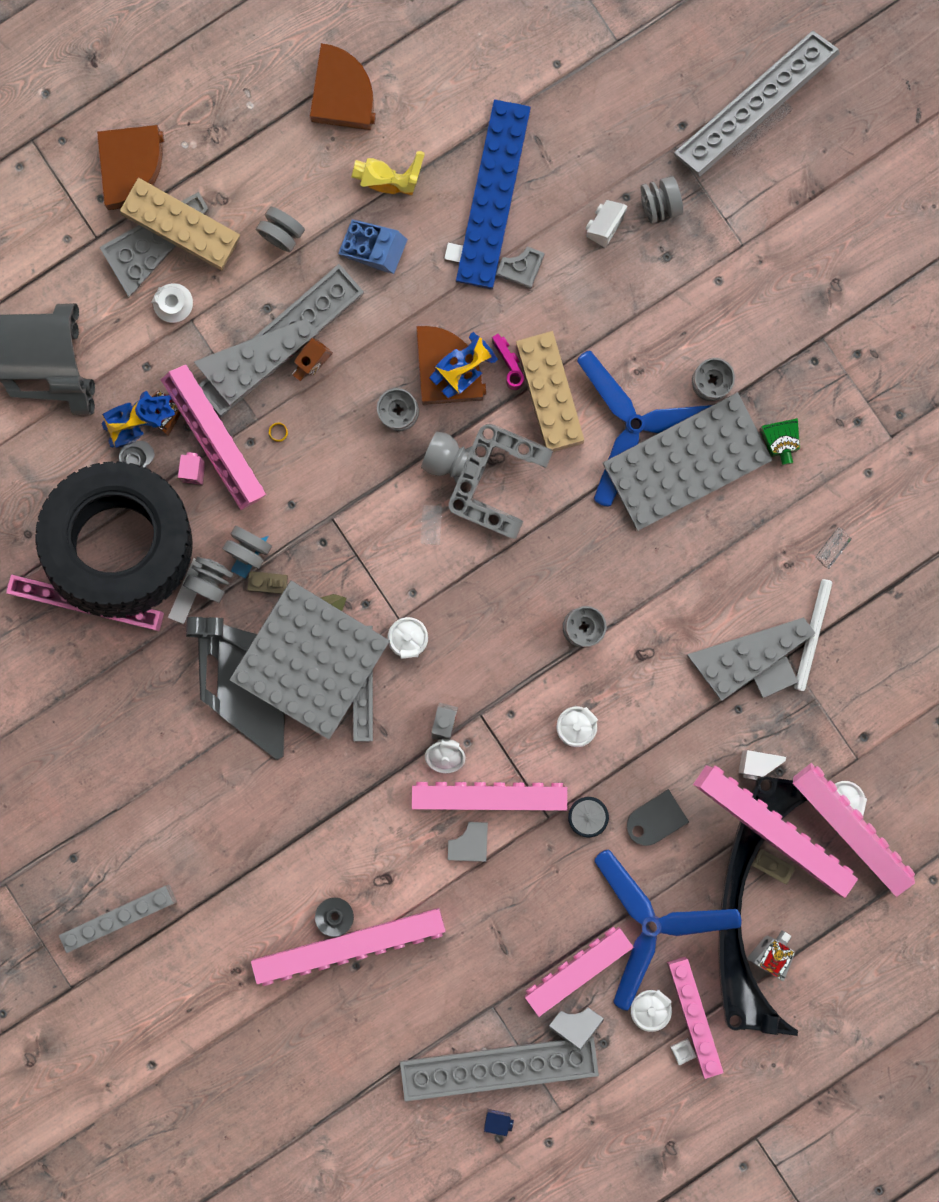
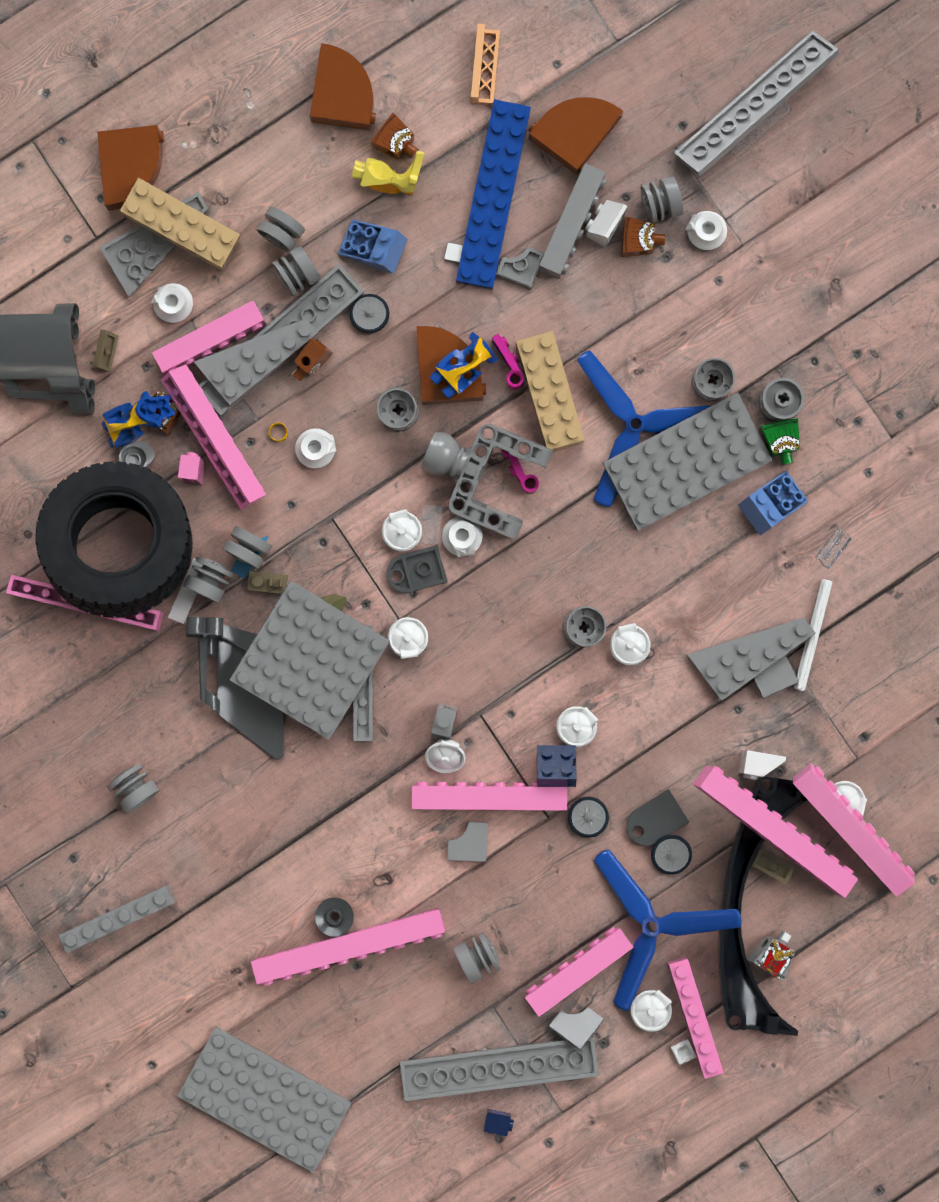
(105, 350): none -> dark tan plate
(133, 788): none -> light grey wheel
(210, 338): none -> bright pink brick
(264, 1099): none -> light grey plate
(296, 270): none -> light grey wheel
(315, 448): none -> white piece
(369, 313): none -> light grey wheel
(394, 138): none -> dark orange torso
(401, 530): none -> white piece
(418, 570): none -> dark grey tile
(462, 536): none -> white piece
(477, 958): none -> light grey wheel
(478, 61): none -> light nougat fence
(516, 470): none -> dark pink plate
(556, 766): none -> dark blue piece
(572, 220): none -> light grey brick
(575, 130): none -> dark orange brick
(630, 644): none -> white piece
(639, 238): none -> dark orange torso
(671, 854): none -> light grey wheel
(706, 230): none -> white piece
(772, 503): none -> medium blue slope
(783, 389): none -> light grey wheel

